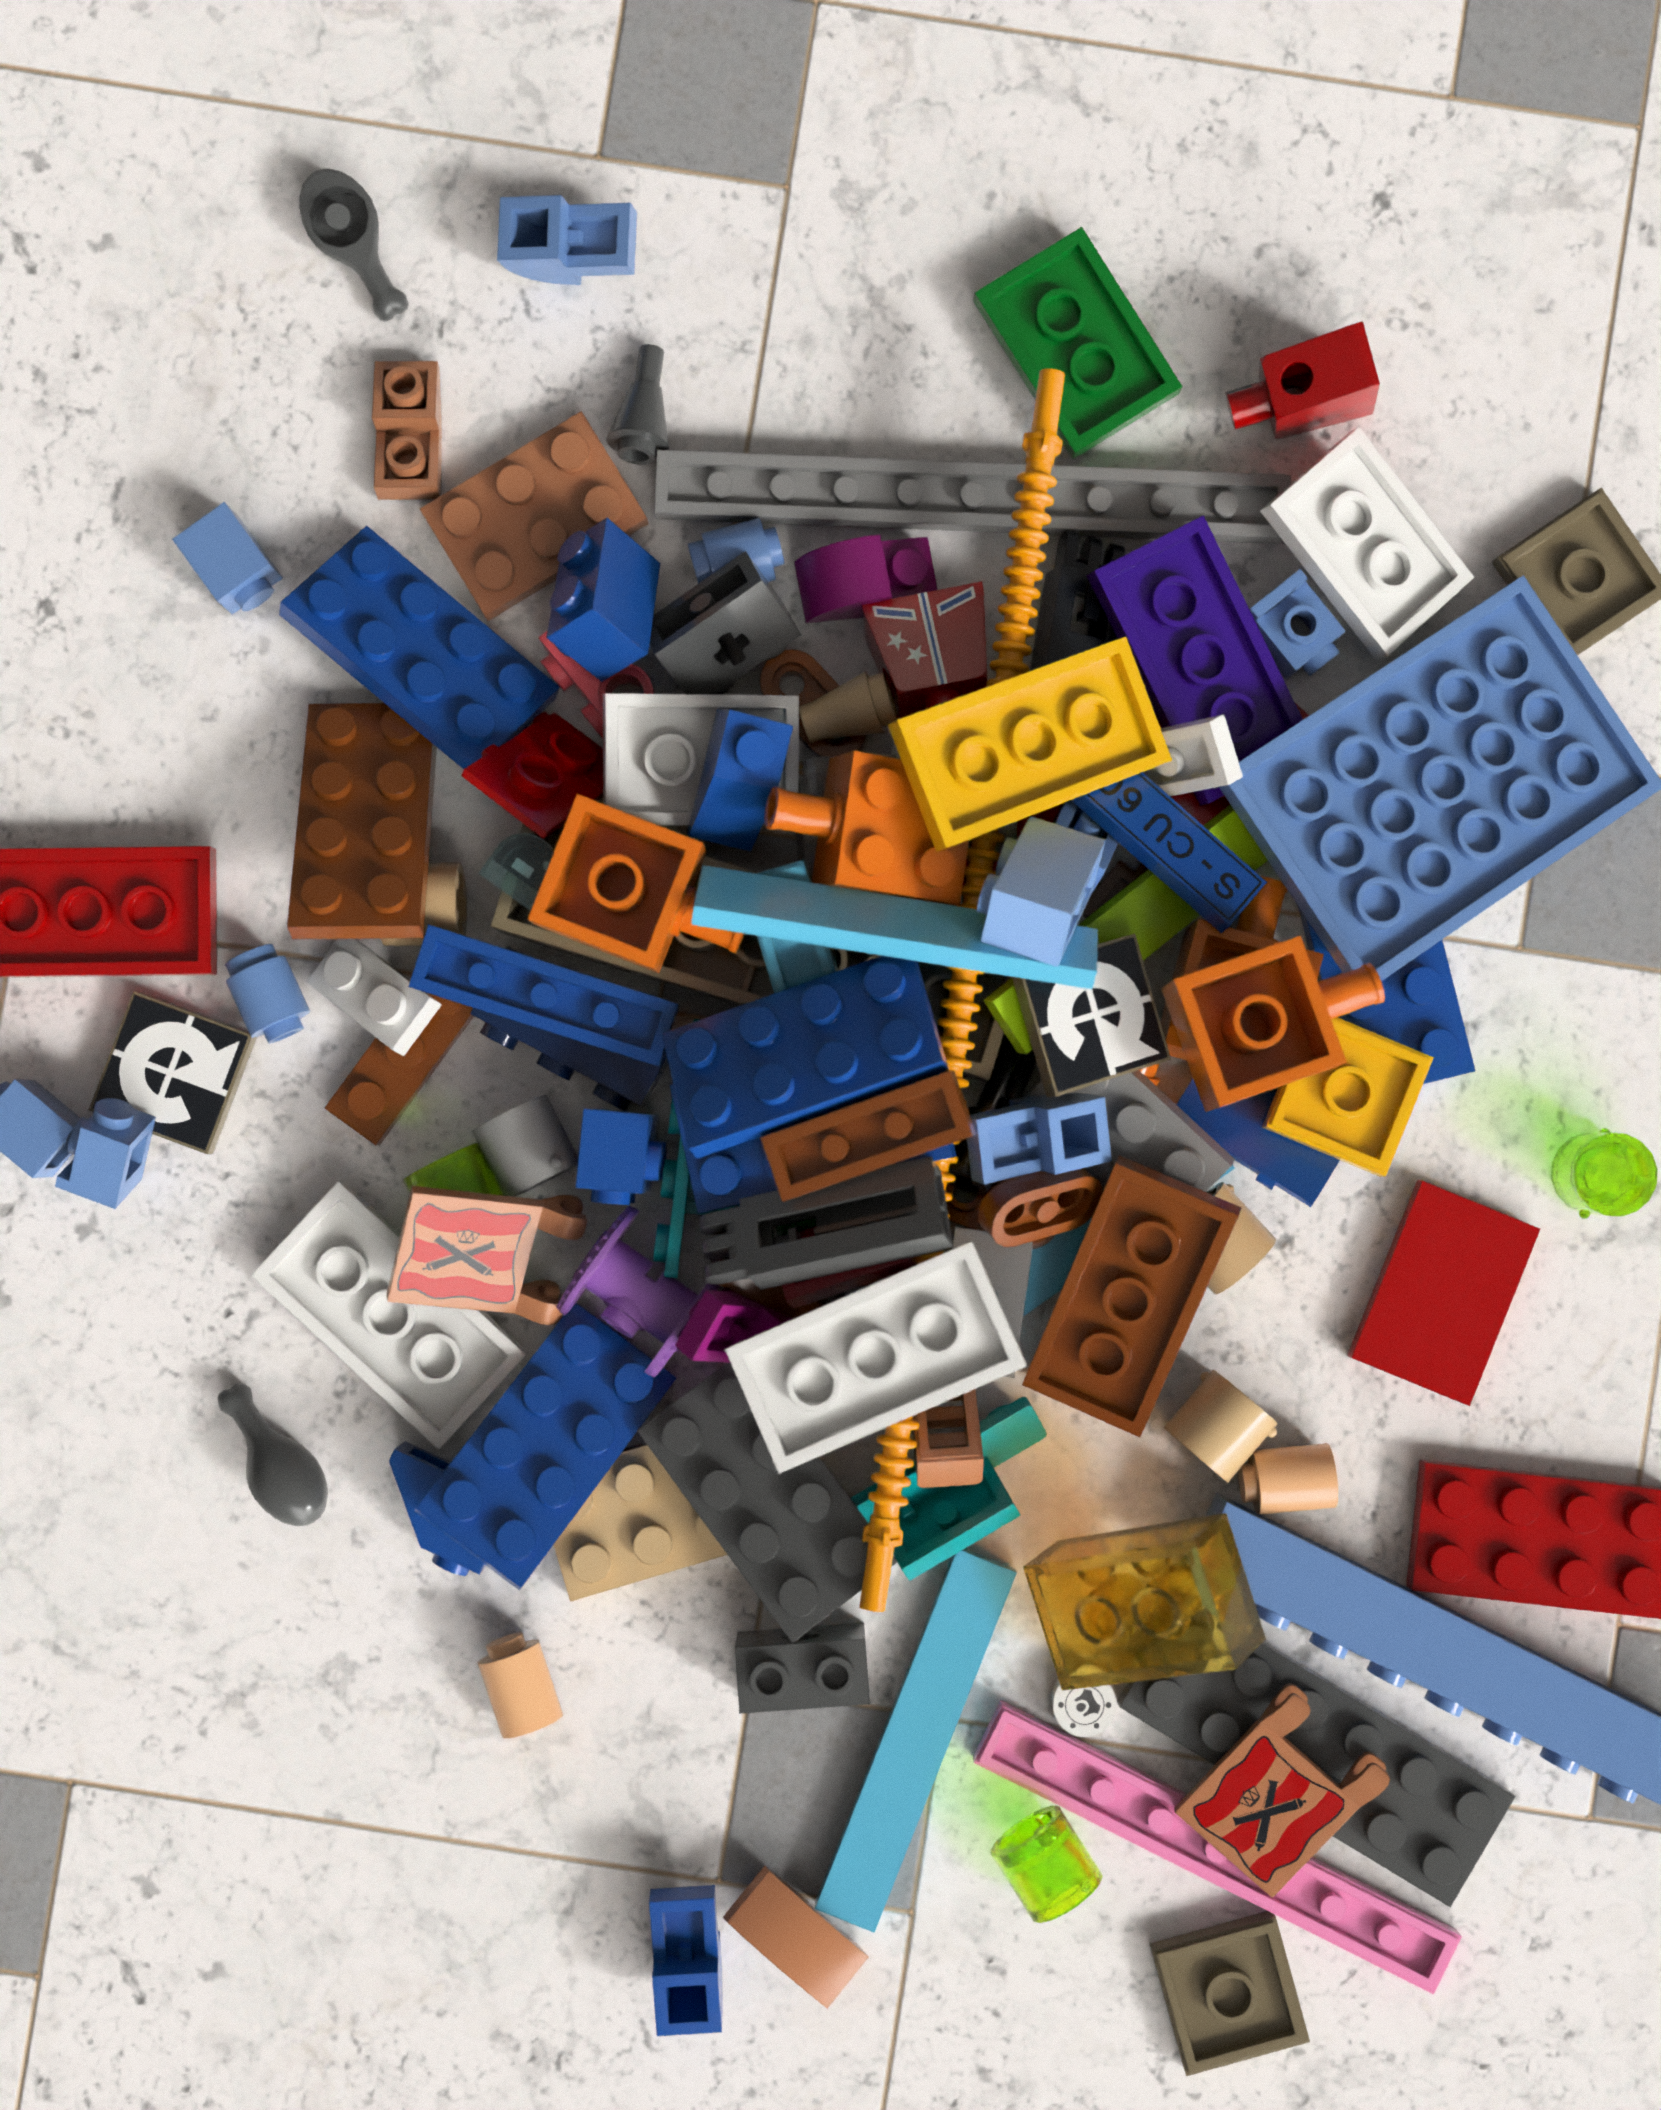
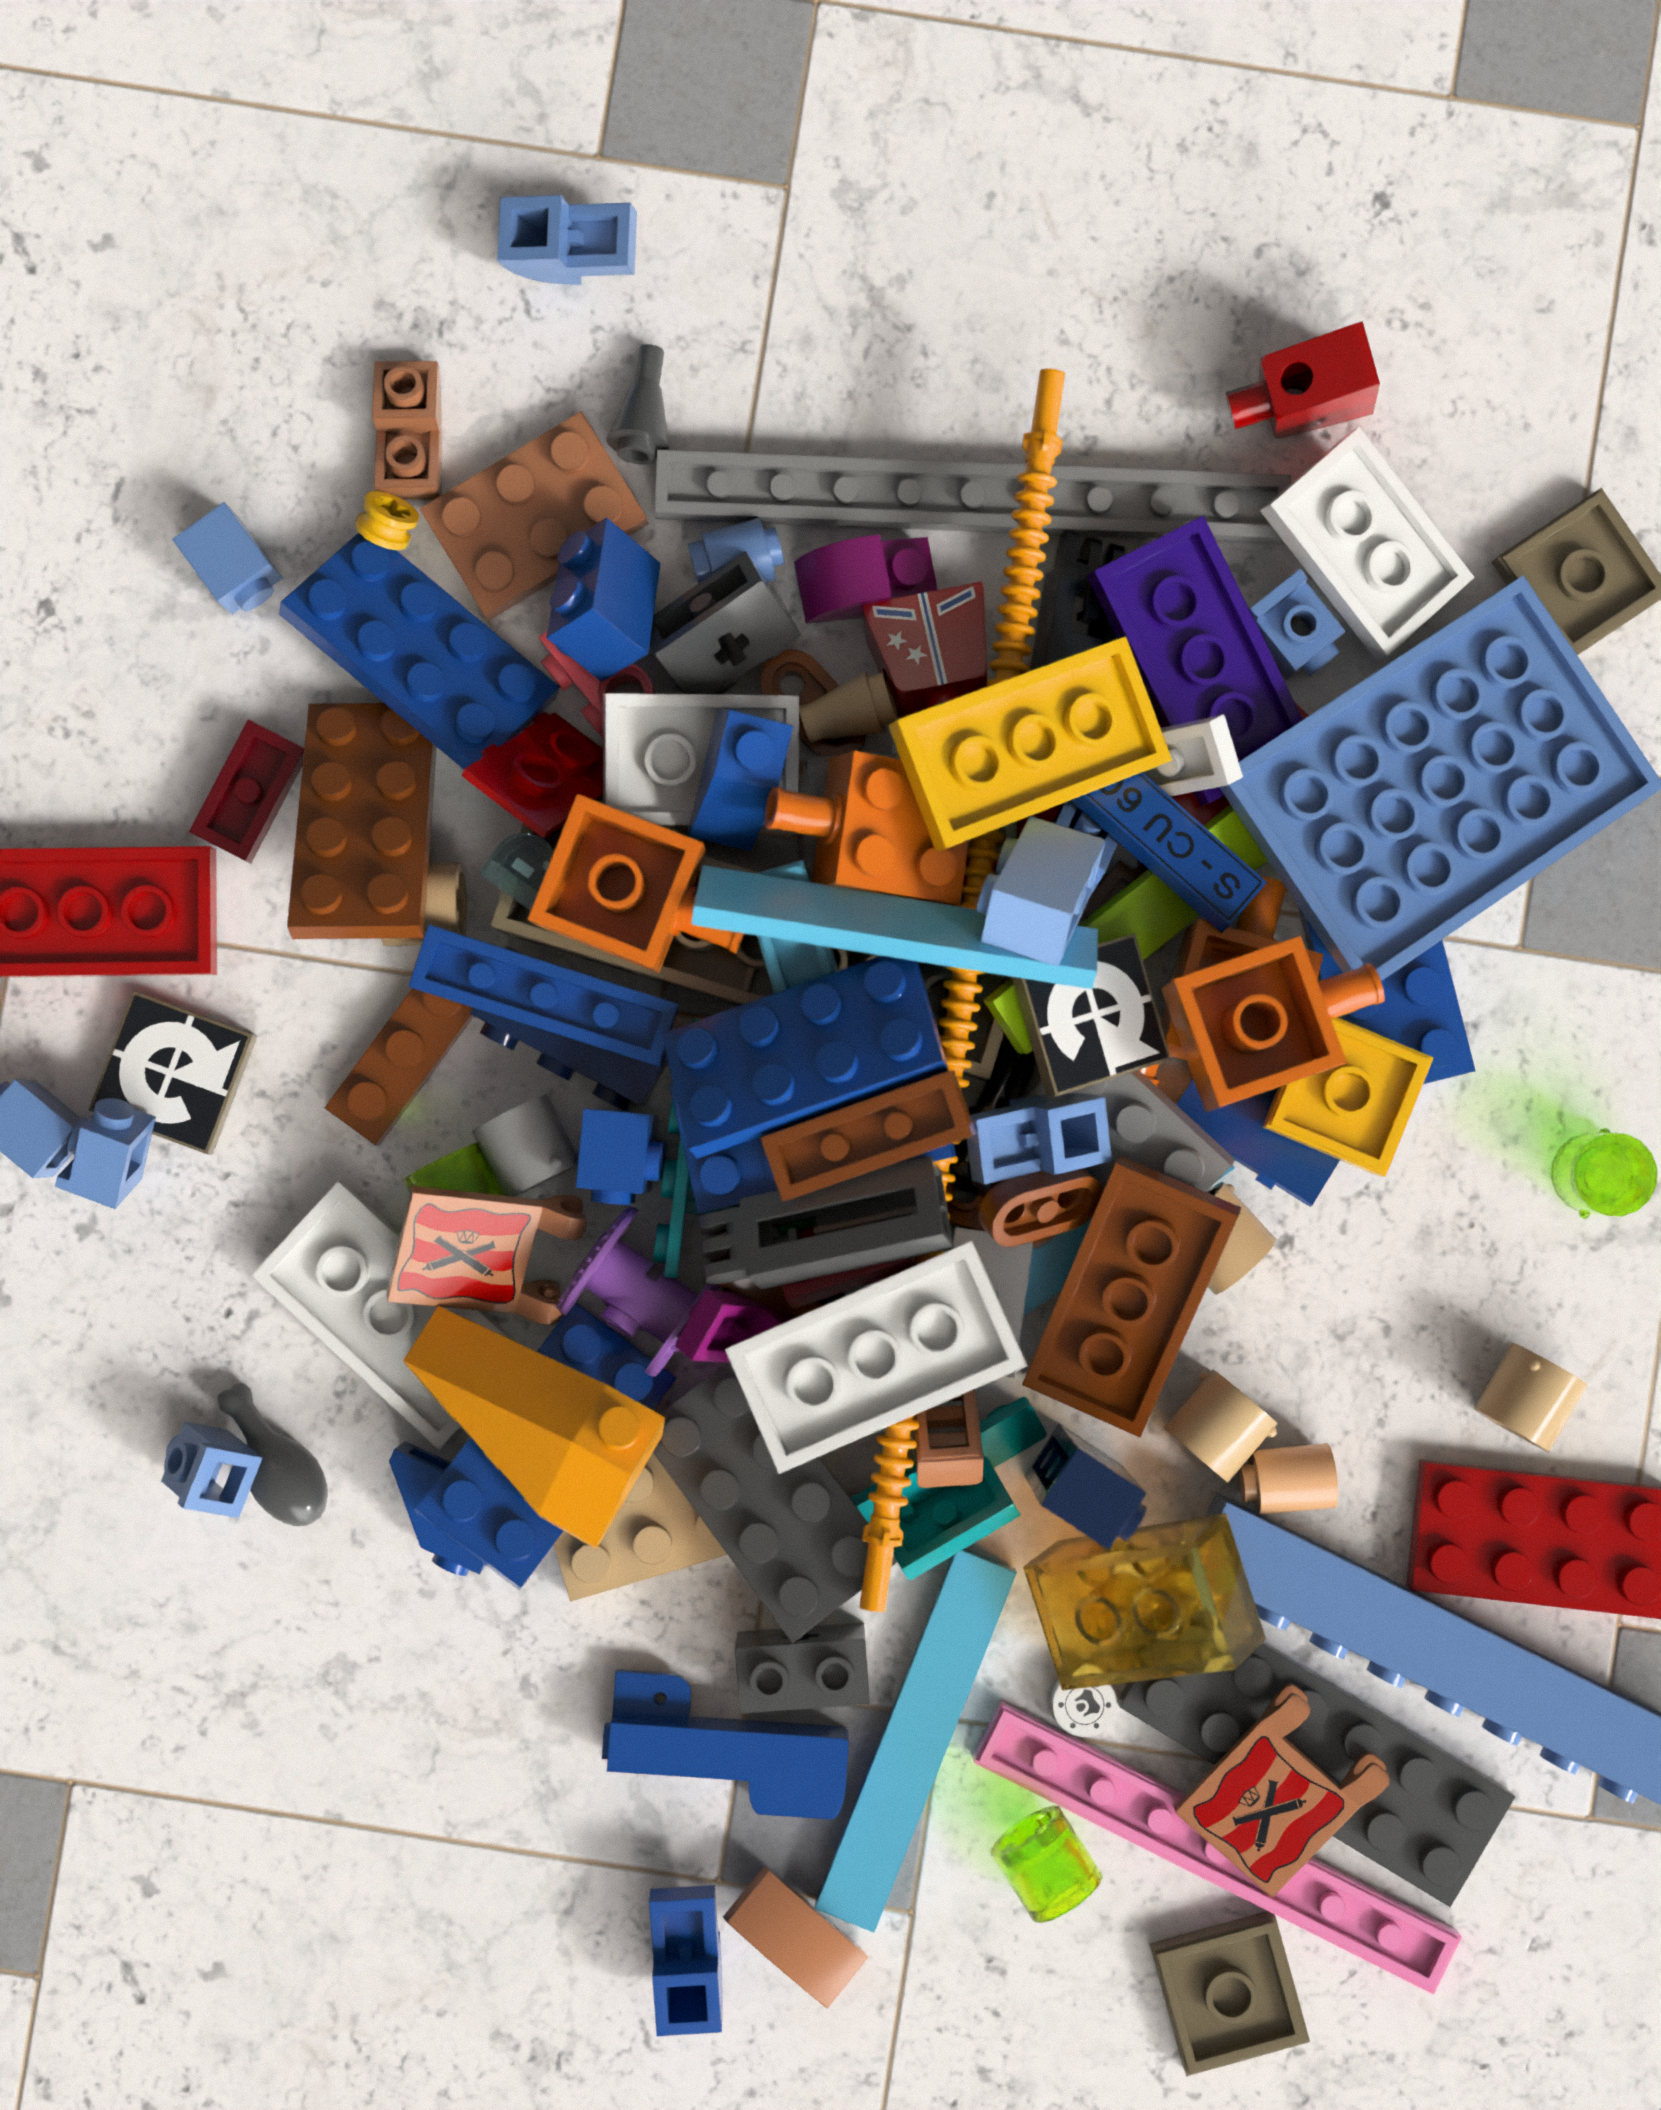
(195, 1462): none -> medium blue brick
(249, 791): none -> dark red plate
(266, 993): medium blue brick -> none
(346, 228): dark grey piece -> none
(373, 994): white plate -> none
(386, 520): none -> yellow bush
(519, 1685): light nougat brick -> none
(545, 1426): none -> light orange wedge
(788, 1765): none -> blue piece
(1074, 318): green plate -> none
(1086, 1488): none -> dark blue brick
(1443, 1292): red tile -> none
(1530, 1397): none -> tan piece

